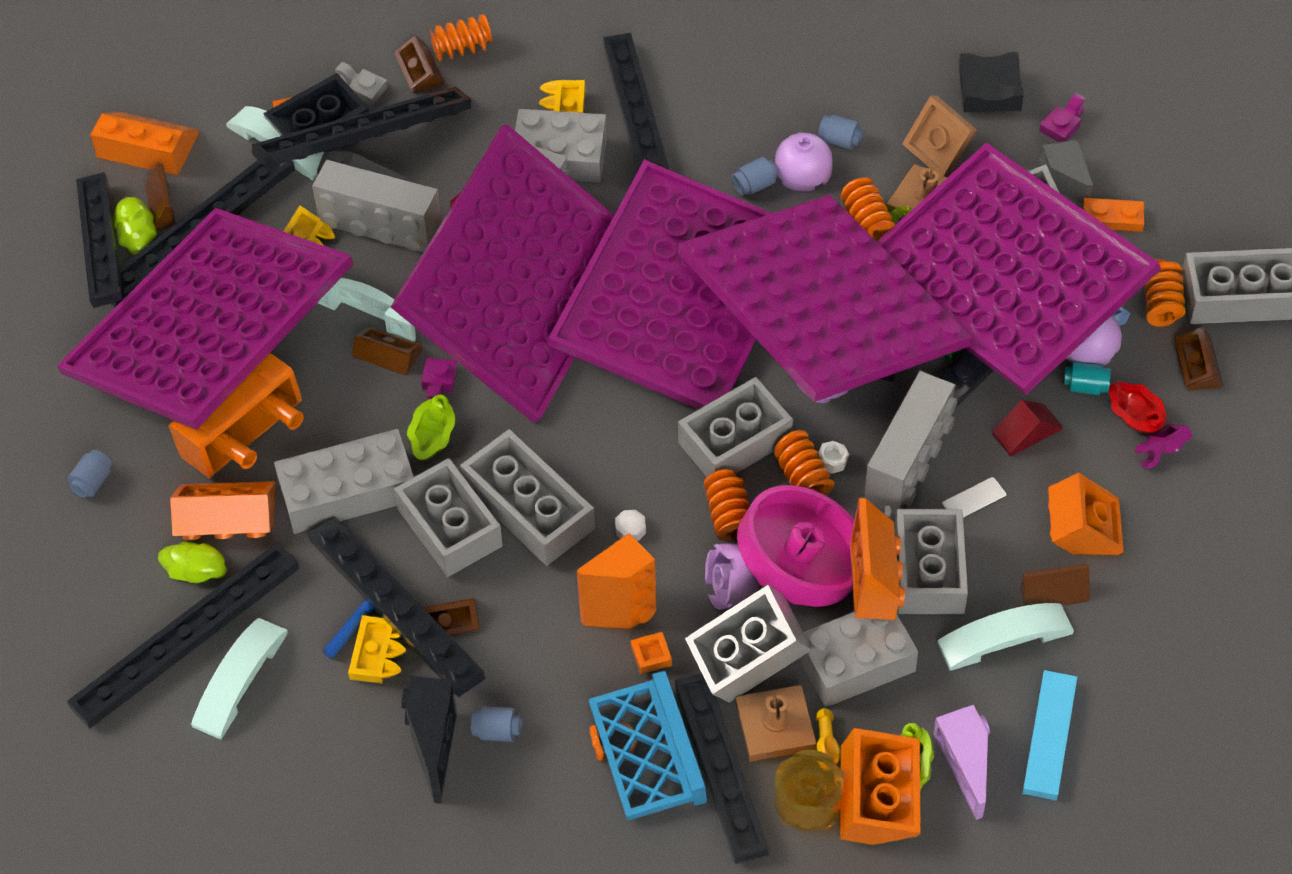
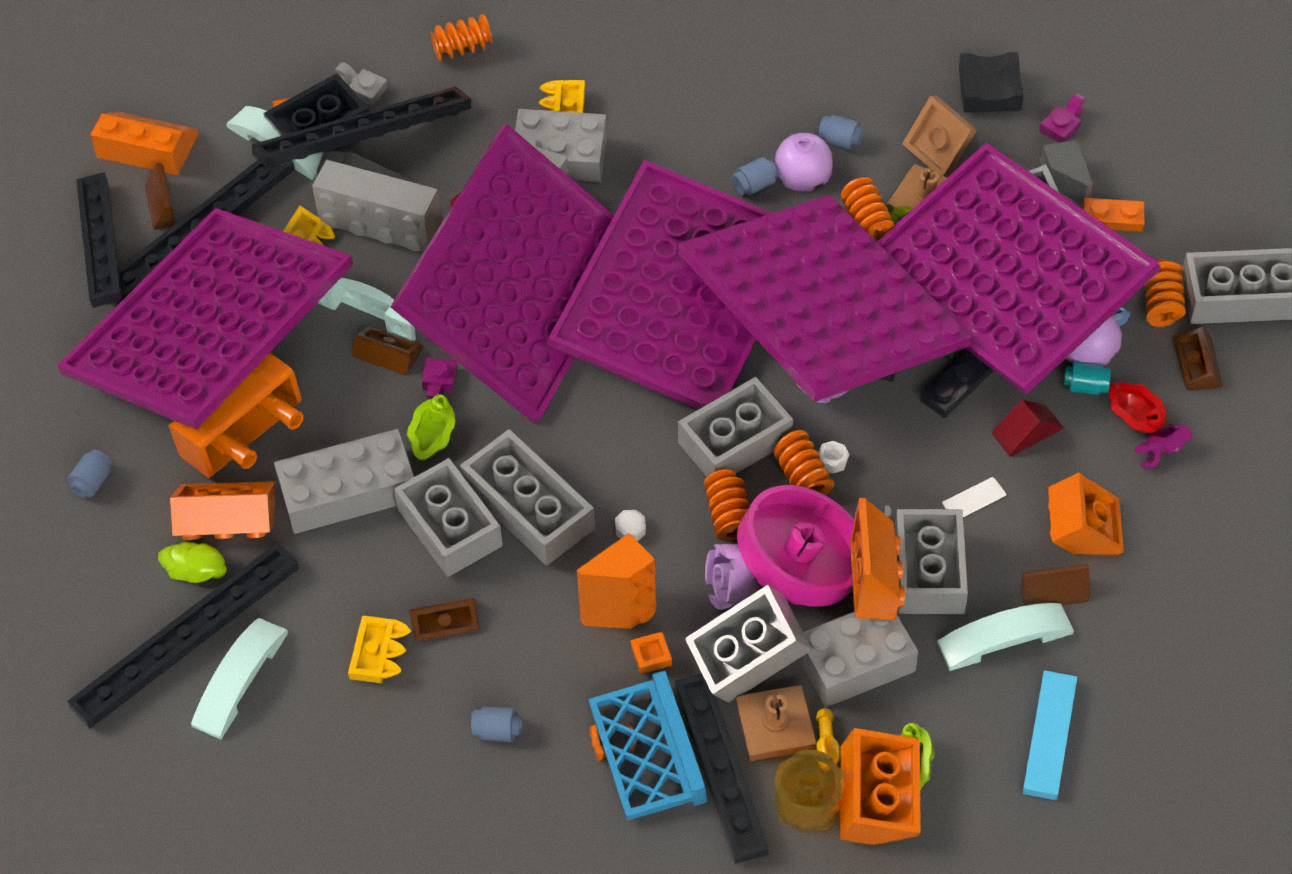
(134, 224): lime arm -> none
(347, 630): blue piece -> none
(396, 606): black plate -> none
(418, 65): reddish brown slope -> none
(432, 721): black slope -> none
(634, 100): black plate -> none
(910, 443): light grey brick -> none
(965, 744): lavender slope -> none

